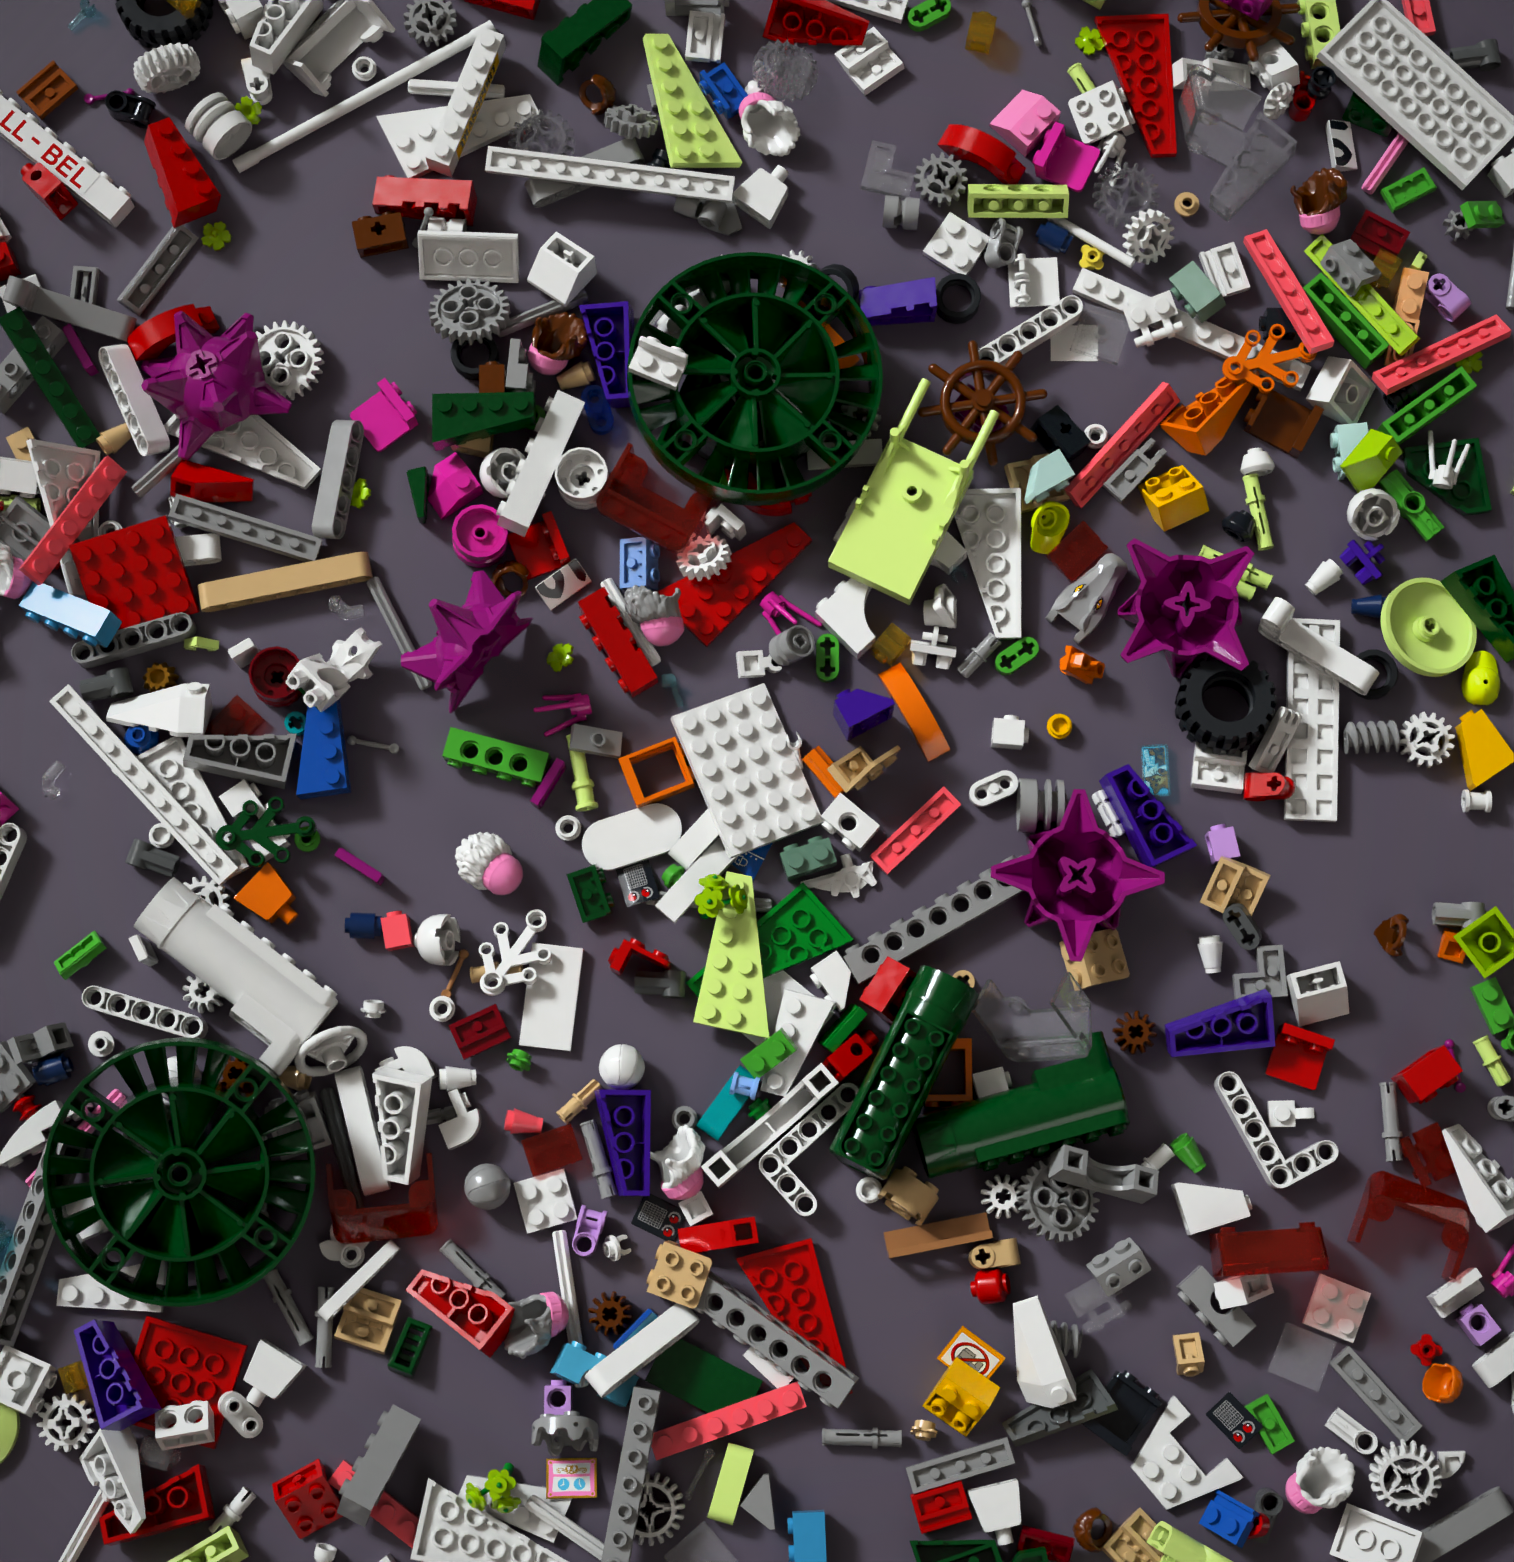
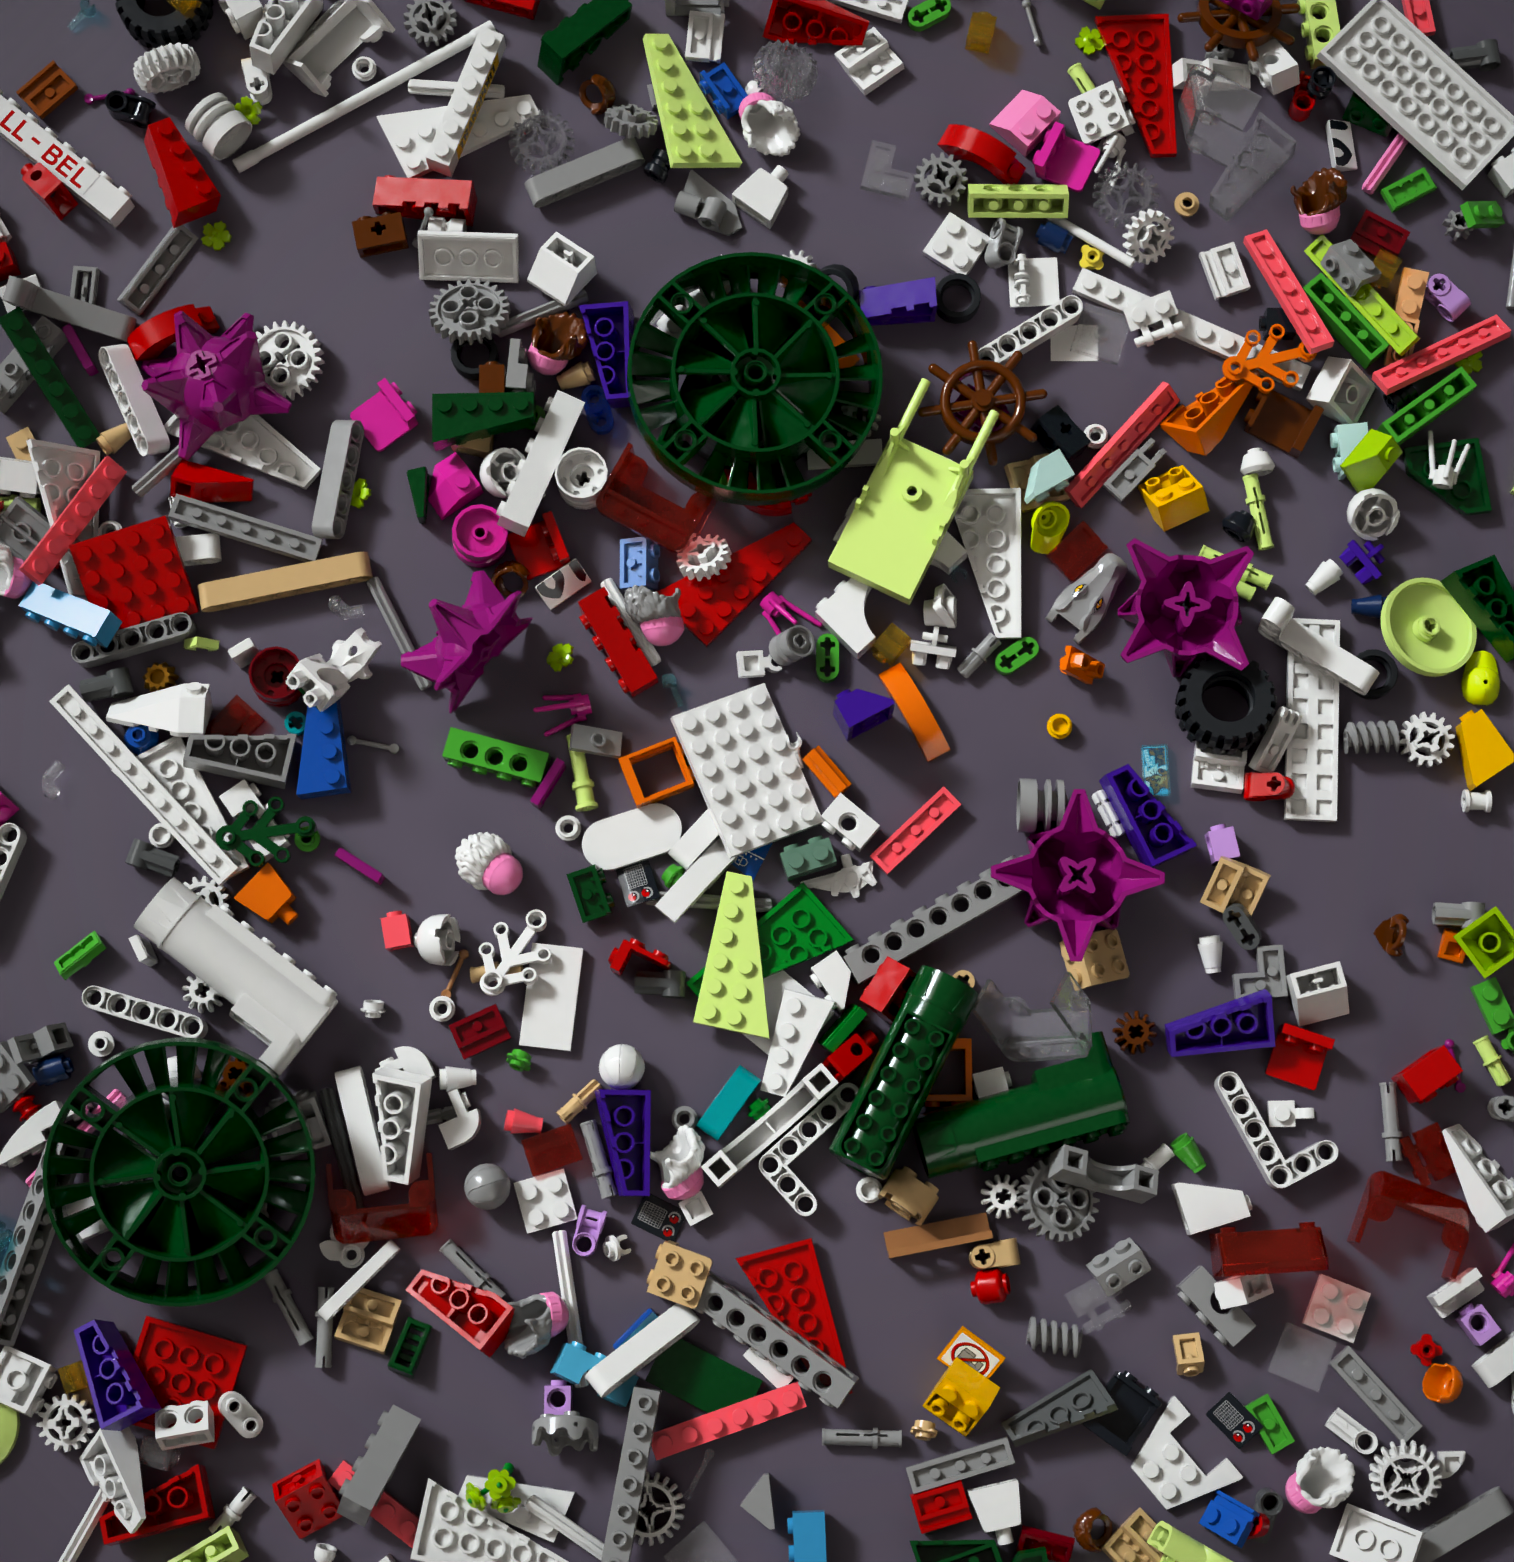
(88, 1293): white wing -> none
(270, 1372): white torso -> none
(294, 1079): tan cone -> none
(330, 1049): white piece -> none
(363, 925): dark blue brick -> none
(571, 1478): sticker -> none
(610, 174): white plate -> none
(611, 1322): reddish brown gear -> none
(659, 362): white bracket -> none
(711, 900): lime plant -> none
(719, 1235): red slope -> none
(730, 524): white bracket -> none
(730, 1483): yellowish green beam -> none
(744, 1085): light blue bush -> none
(769, 1053): bright green plate -> none
(857, 766): tan bracket -> none
(901, 212): light grey wheel -> none
(992, 788): white plate -> none
(1009, 733): white brick -> none
(1039, 1359): white wedge -> none
(1197, 292): sand green brick -> none
(1278, 100): white gear -> none
(1418, 261): yellowish green tile -> none
(1421, 519): bright green piece -> none

